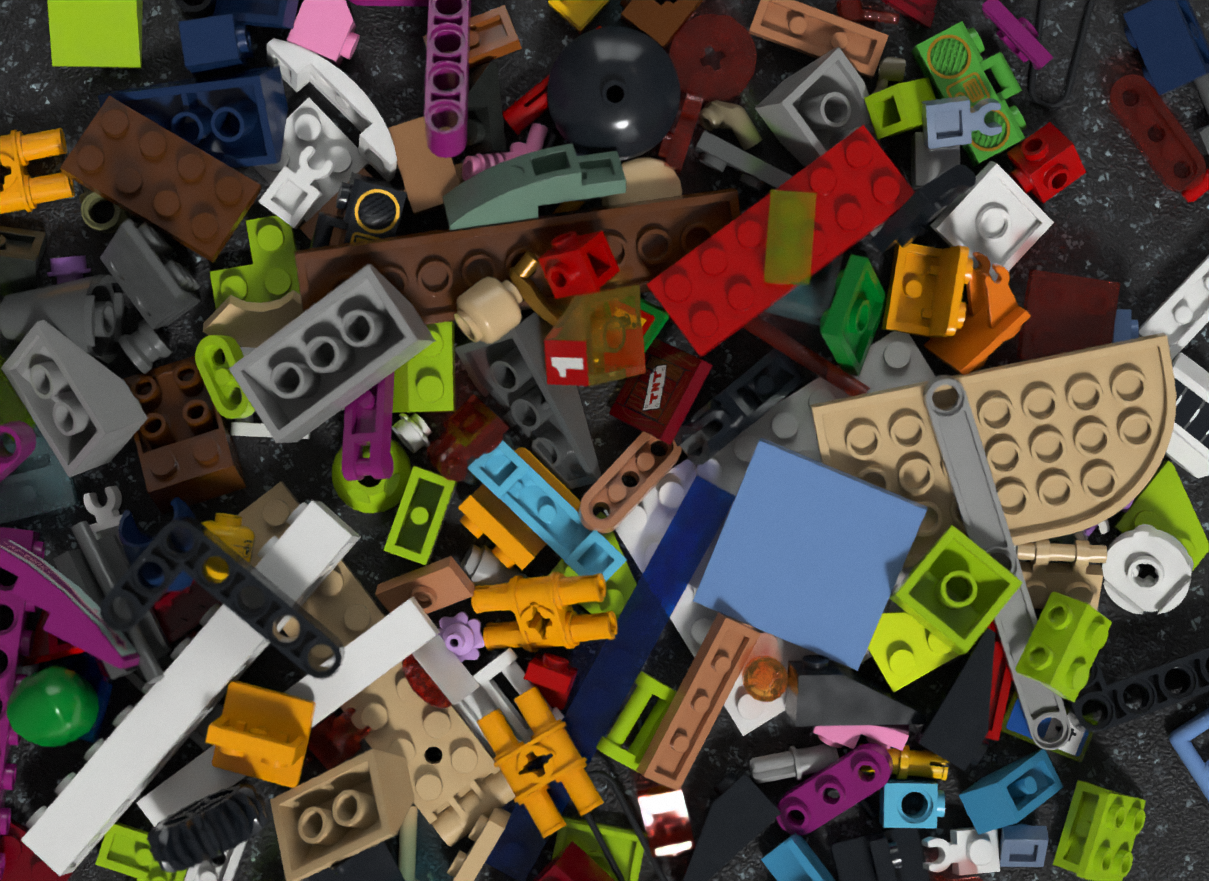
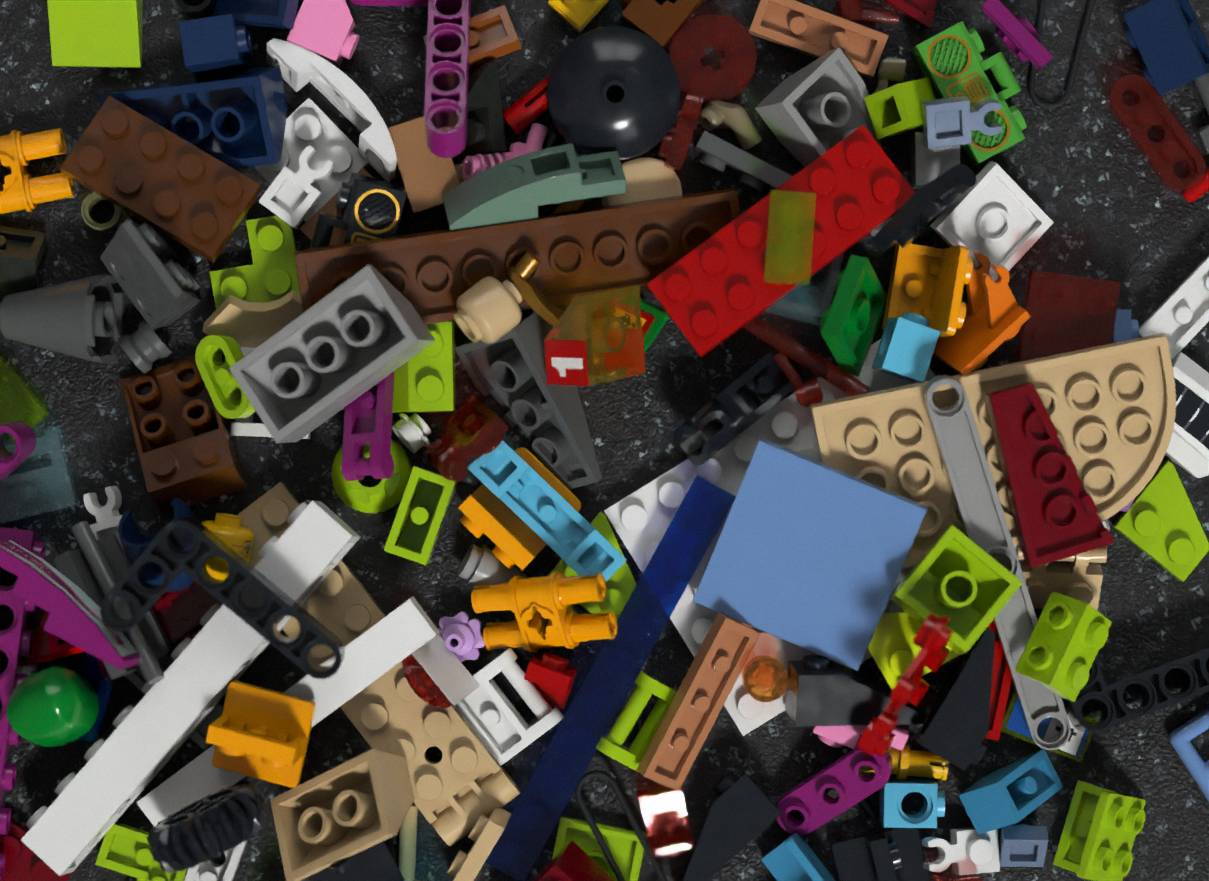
(68, 268): medium lavender plate -> none
(72, 399): light grey slope -> none
(337, 739): clear red plate -> none
(431, 586): nougat plate -> none
(516, 757): light orange pin -> none
(571, 270): red brick -> none
(614, 495): nougat plate -> none
(662, 395): dark red tile -> none
(792, 763): light grey axle -> none
(805, 392): none -> clear red hand
(906, 347): none -> medium azure brick
(911, 687): none -> red plant
(1045, 163): red brick -> none
(1045, 493): none -> dark red wing
(1151, 547): white plate -> none

